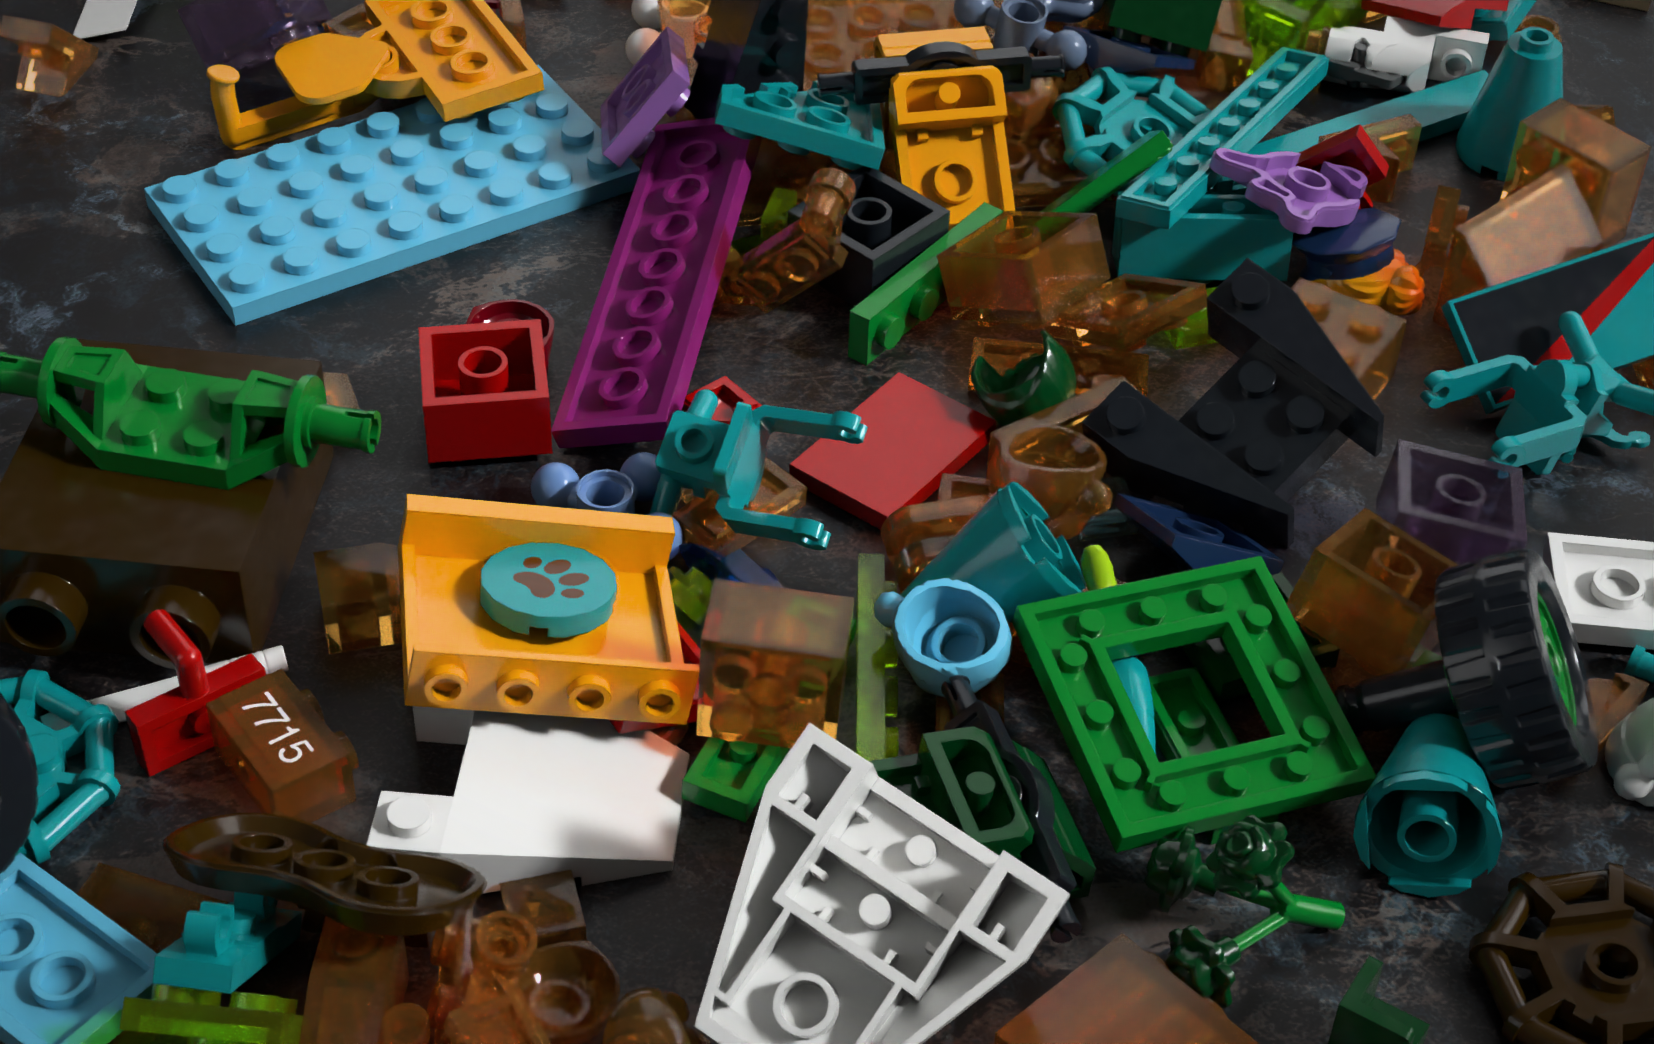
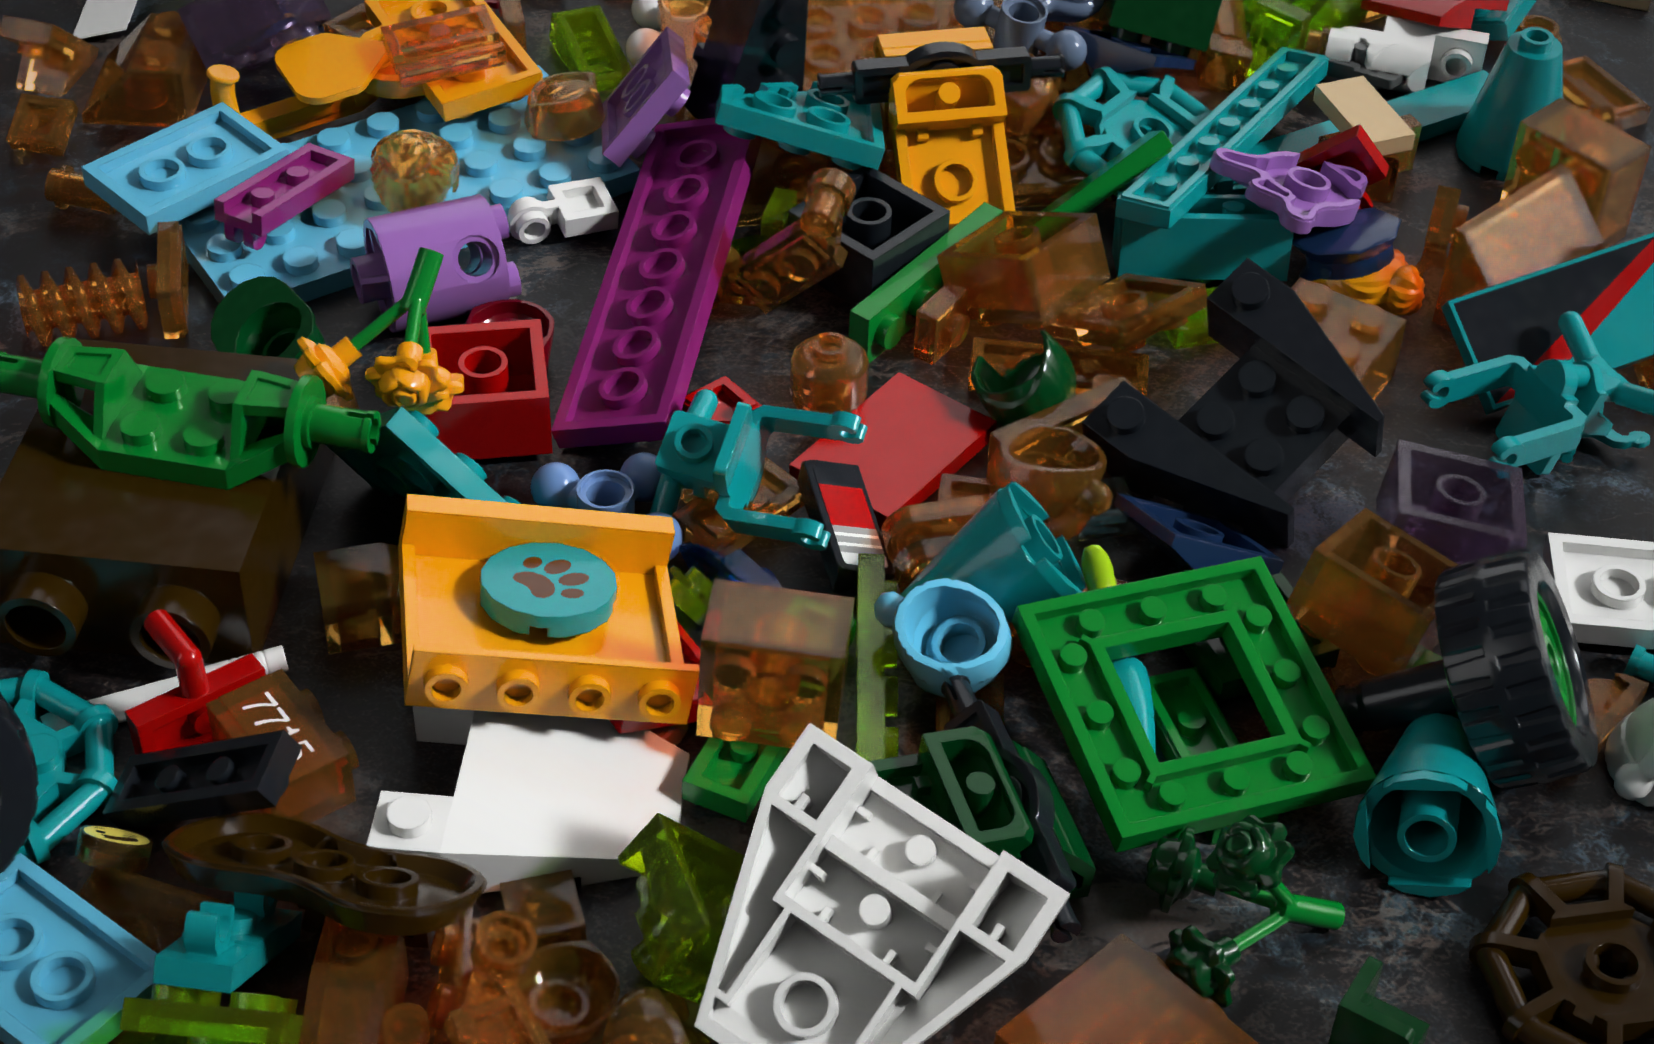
(42, 124): none -> clear orange tile
(68, 188): none -> clear orange pin
(82, 302): none -> clear orange piece
(113, 849): none -> tile
(149, 77): none -> clear orange slope
(170, 280): none -> clear orange plate
(182, 167): none -> medium azure plate
(203, 780): none -> black plate
(263, 320): none -> dark green piece
(281, 193): none -> magenta hinge
(411, 376): none -> light orange plant
(413, 169): none -> clear orange piece
(418, 463): none -> teal plate
(443, 45): none -> clear orange plate
(445, 227): none -> medium lavender cylinder
(564, 107): none -> clear orange hat
(575, 206): none -> white plate
(588, 24): none -> clear neon green slope
(682, 903): none -> clear neon green brick
(829, 374): none -> clear orange head
(840, 501): none -> slope
(941, 323): none -> clear orange plate
(1358, 102): none -> tan tile
(1591, 85): none -> clear orange tile

